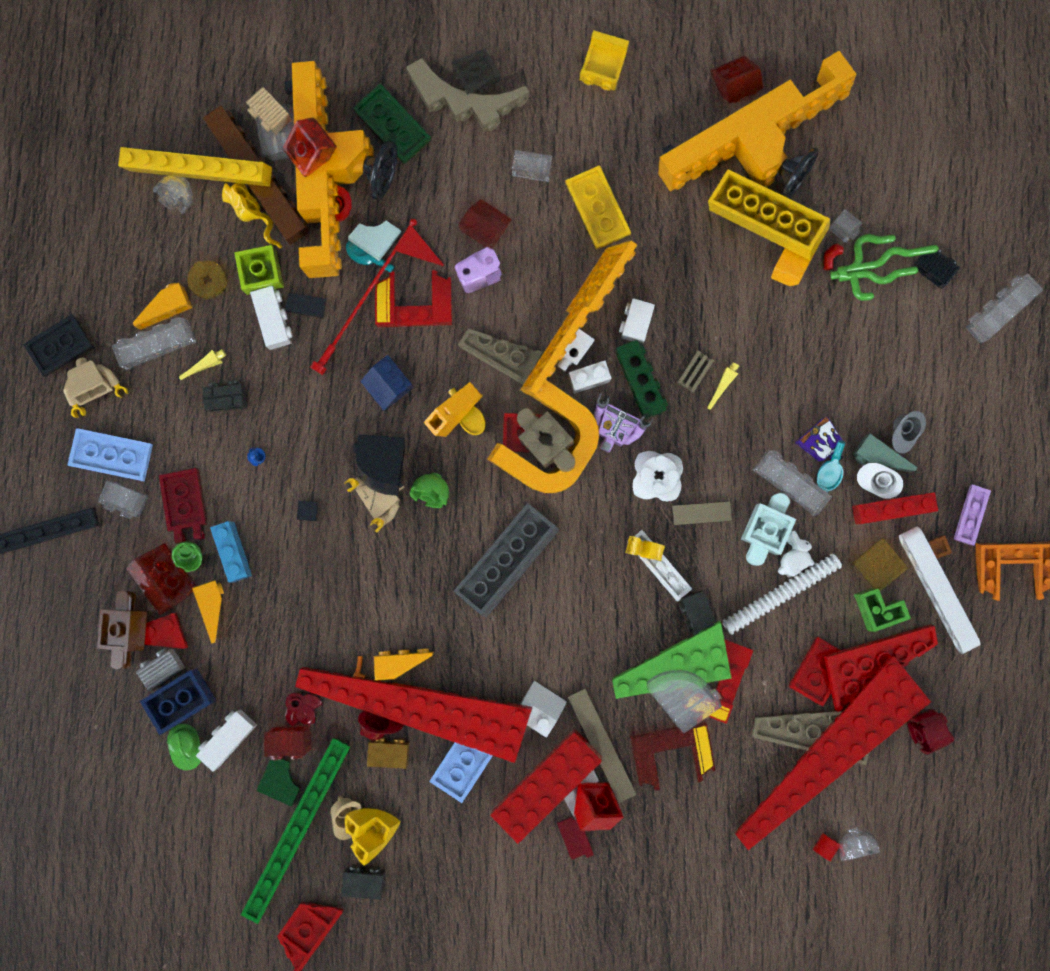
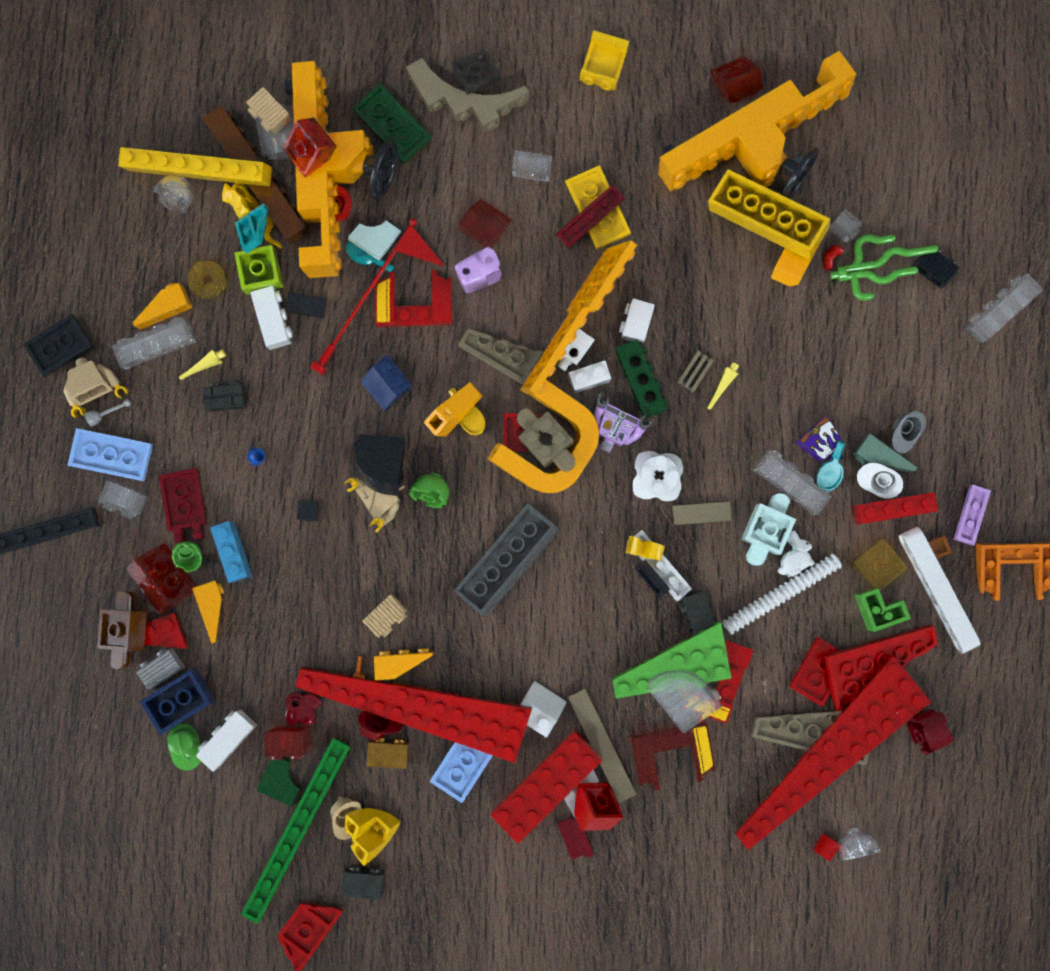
(93, 417): none -> light grey hinge
(252, 228): none -> teal wing
(385, 615): none -> tan brick
(590, 216): none -> dark red tile
(652, 578): none -> black tile

